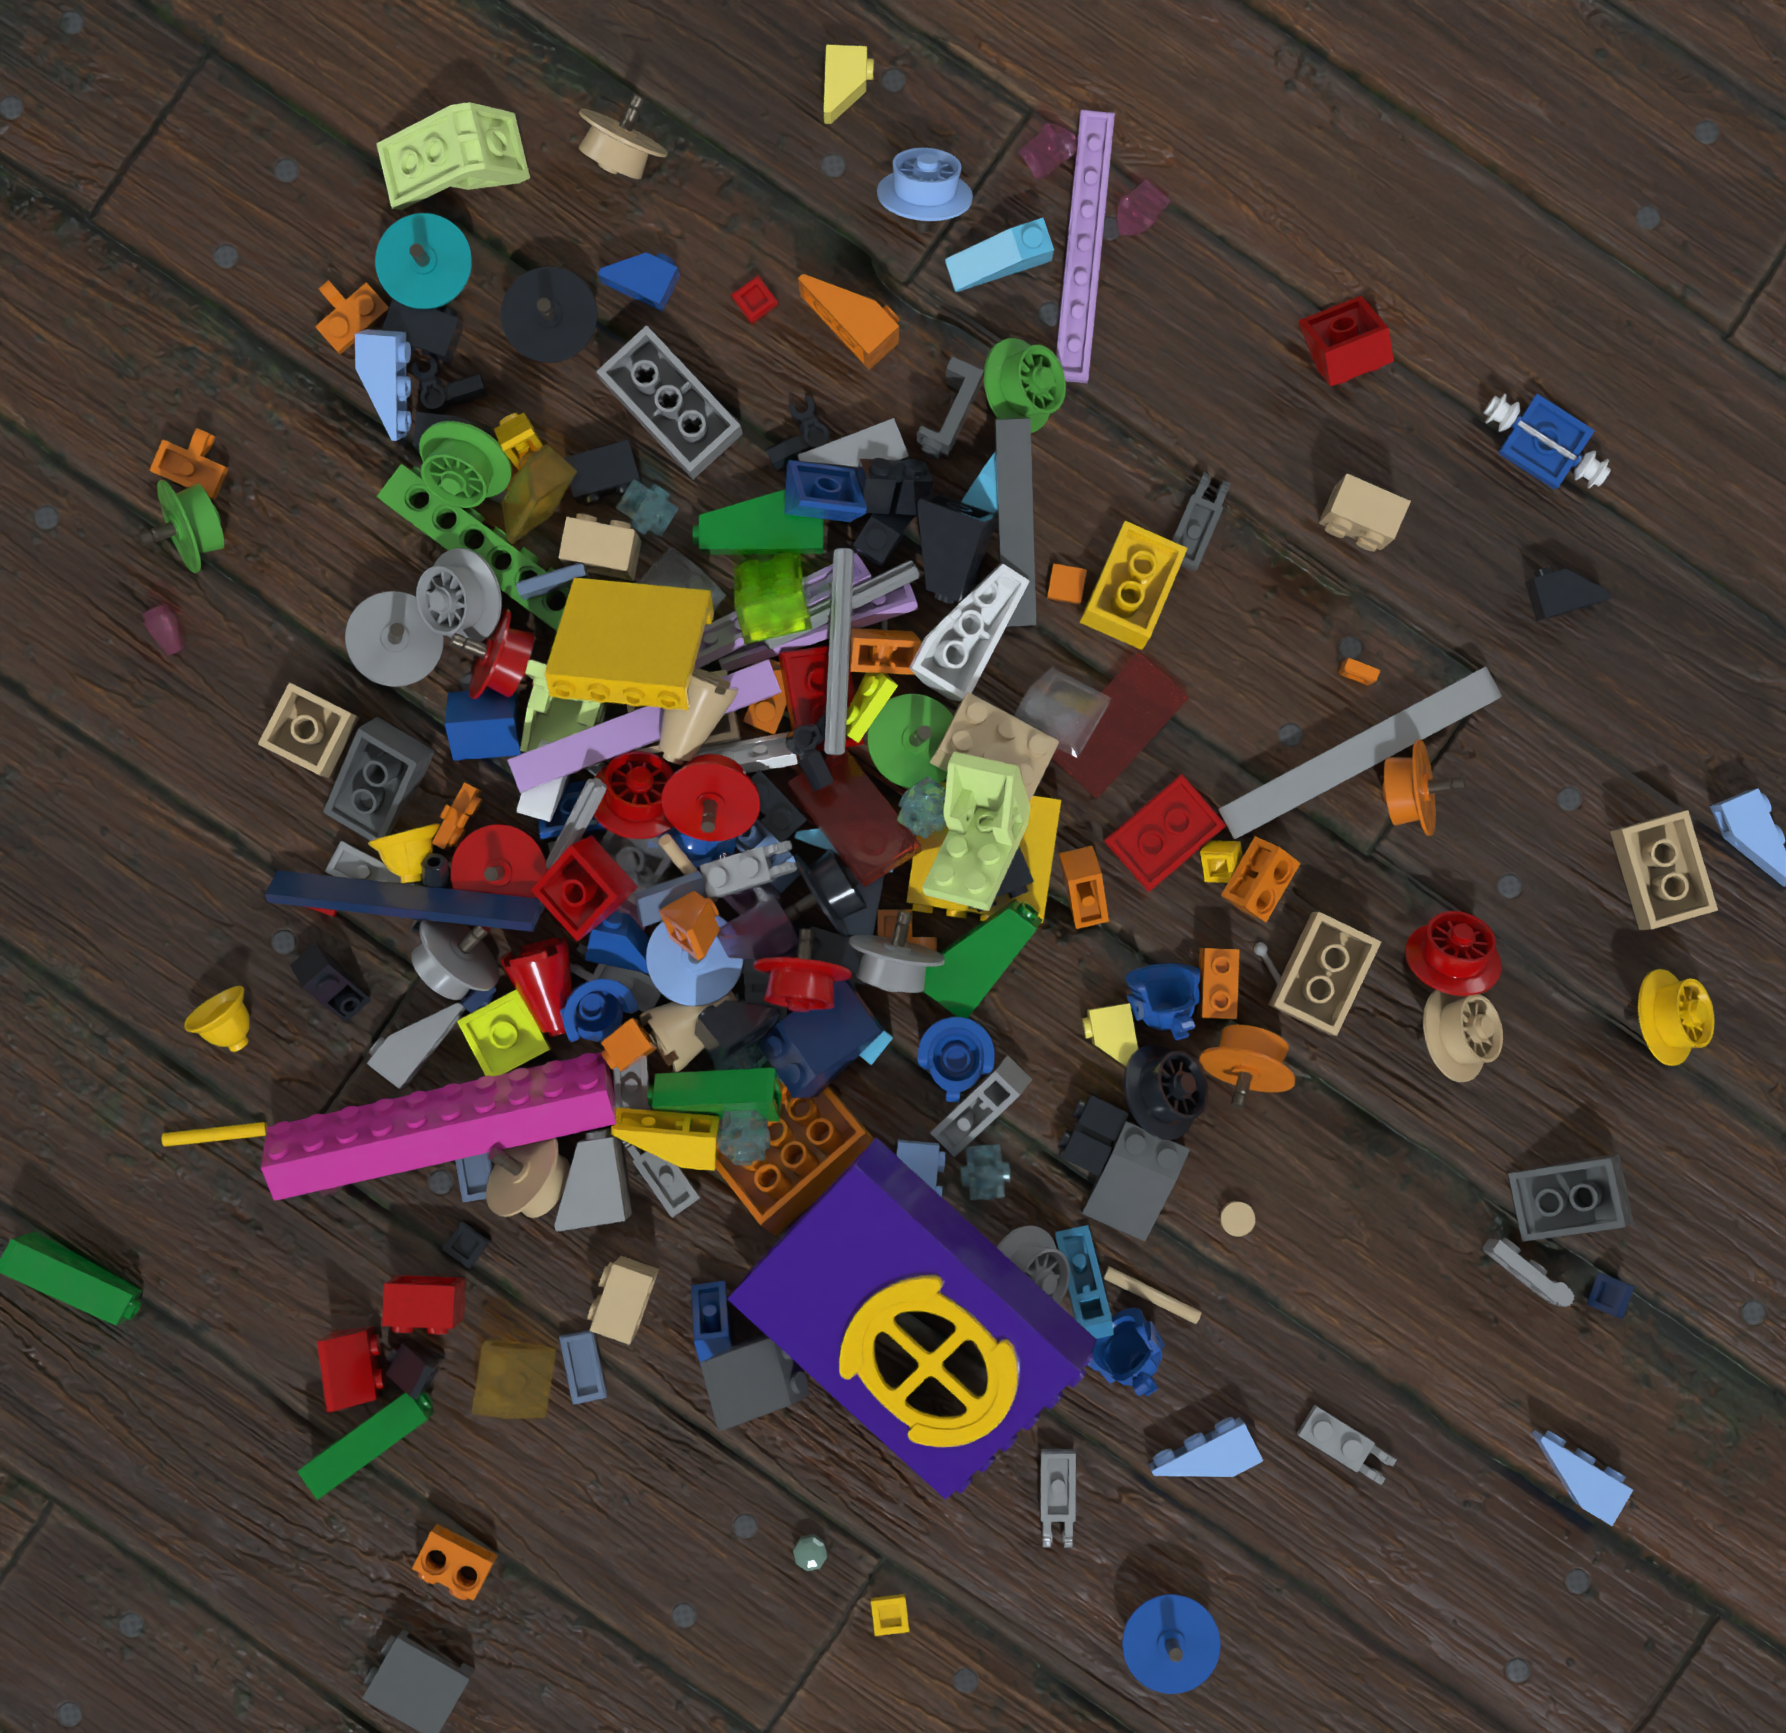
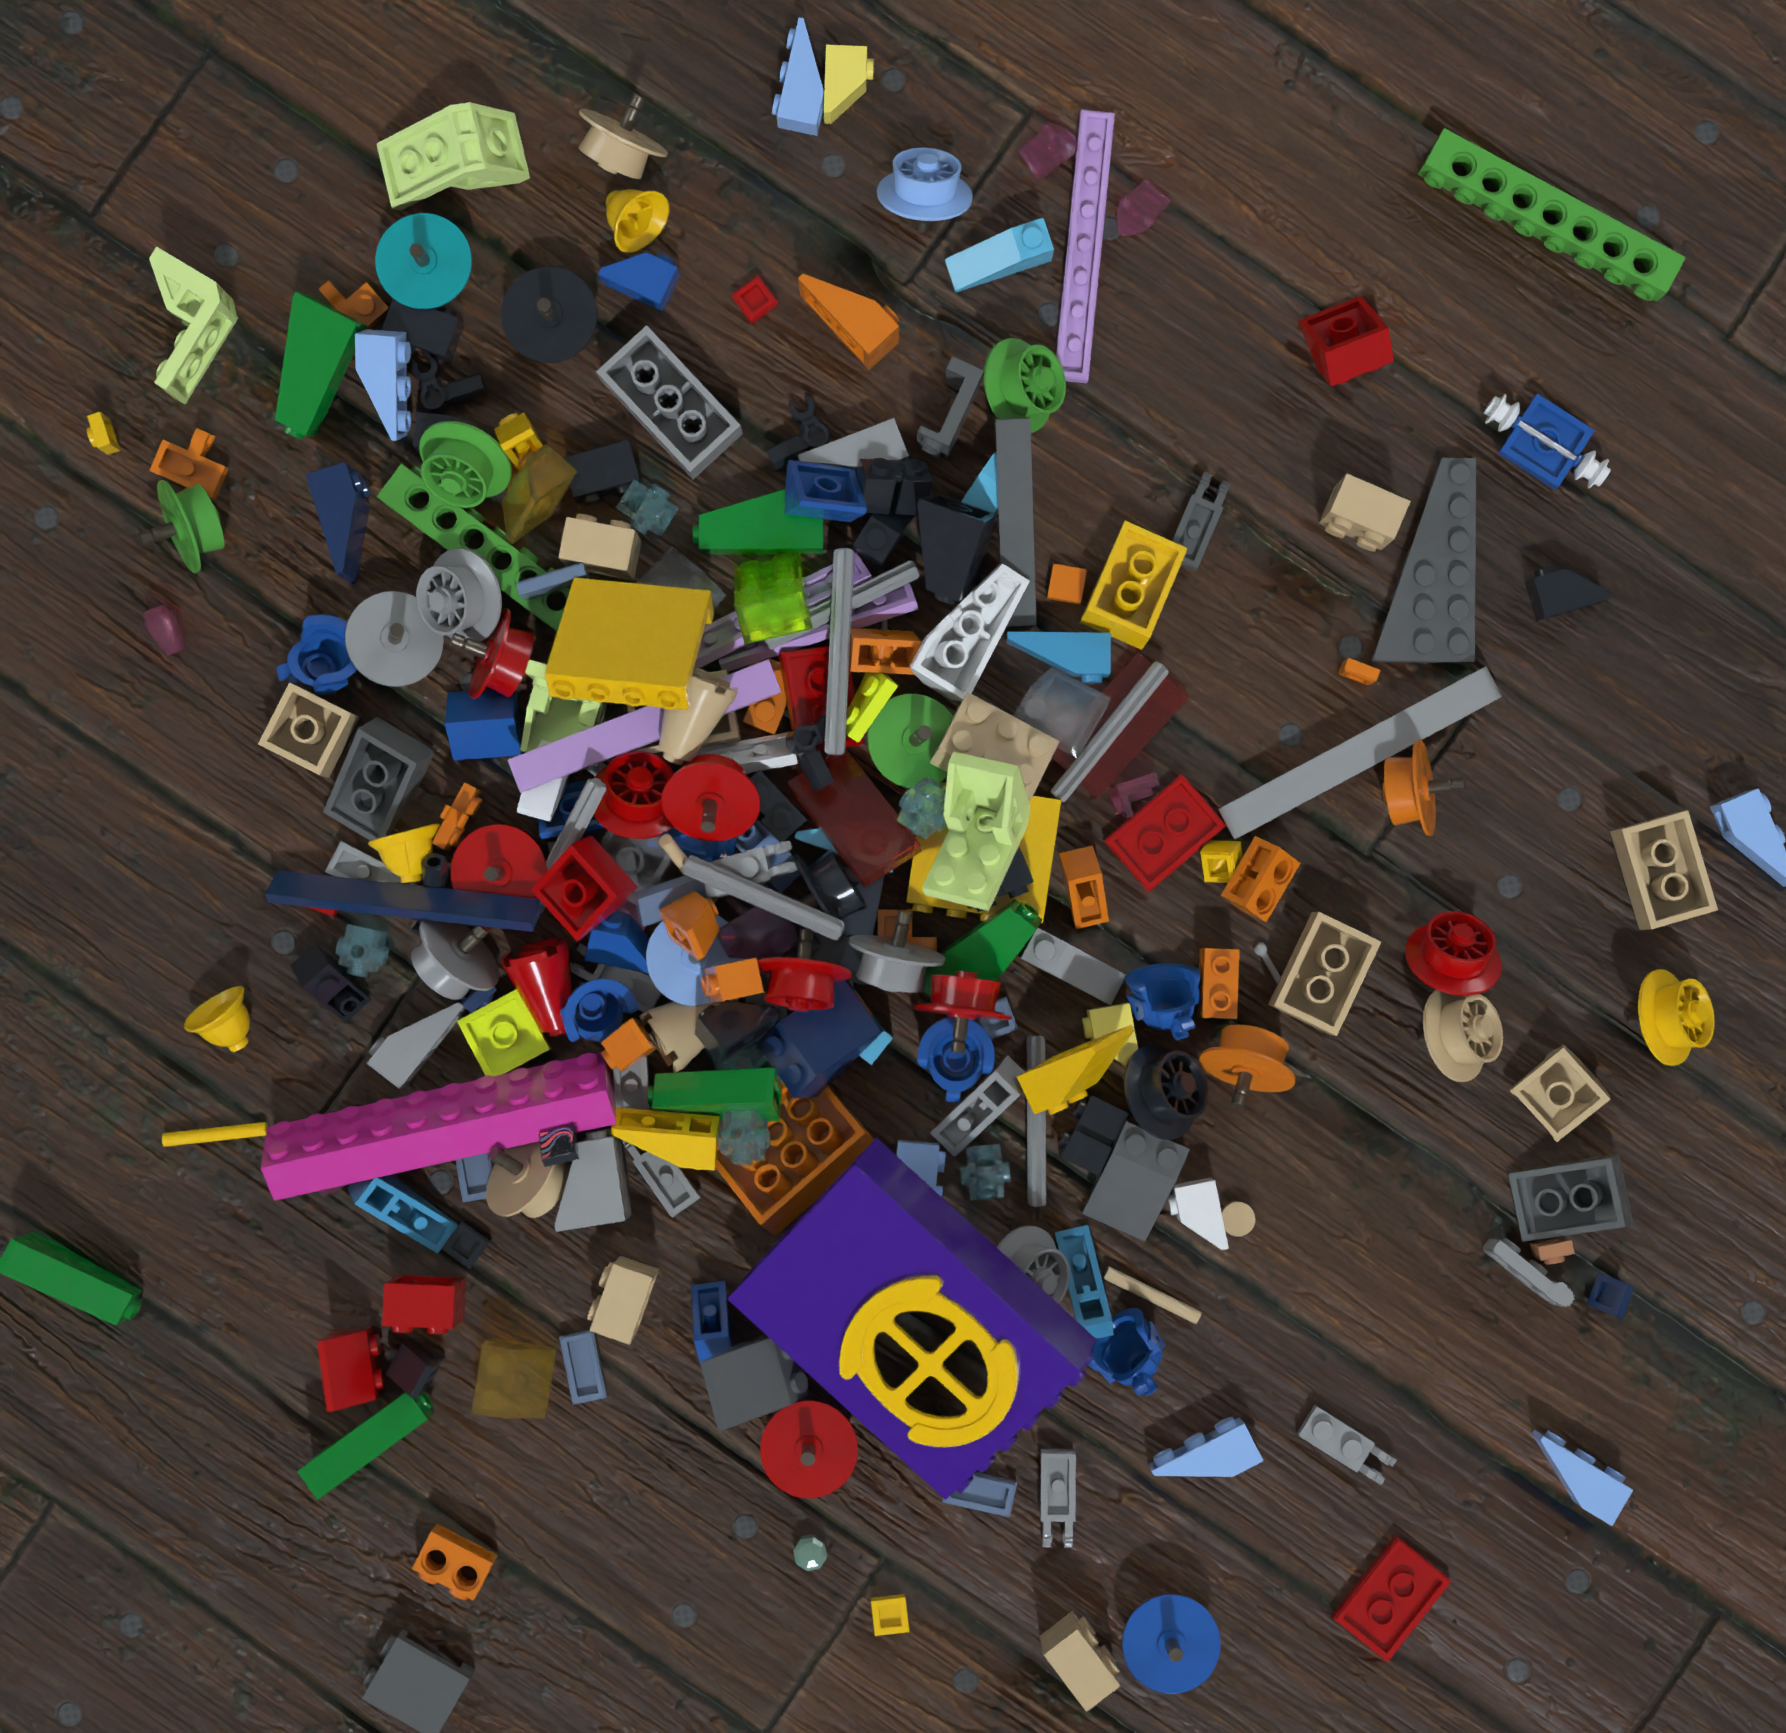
(102, 433): none -> yellow plate
(206, 313): none -> yellowish green bracket
(314, 363): none -> green slope
(320, 656): none -> blue helmet
(343, 513): none -> dark blue slope
(374, 947): none -> clear light blue brick
(404, 1210): none -> dark azure slope
(558, 1145): none -> tile
(636, 217): none -> yellow hat
(732, 980): none -> orange brick
(763, 897): none -> light grey axle
(802, 95): none -> light blue slope
(809, 1449): none -> red piece
(963, 999): none -> red piece
(986, 1494): none -> sand blue tile
(999, 1027): none -> sand blue tile
(1036, 1133): none -> light grey axle
(1071, 652): none -> dark azure slope
(1071, 1072): none -> yellow slope
(1072, 966): none -> light grey slope
(1079, 1661): none -> tan brick
(1109, 731): none -> light grey axle
(1138, 788): none -> clear pink bracket
(1199, 1209): none -> white slope
(1391, 1598): none -> red tile
(1435, 592): none -> dark grey wing
(1552, 1250): none -> nougat plate
(1561, 1092): none -> tan slope
(1570, 213): none -> bright green brick

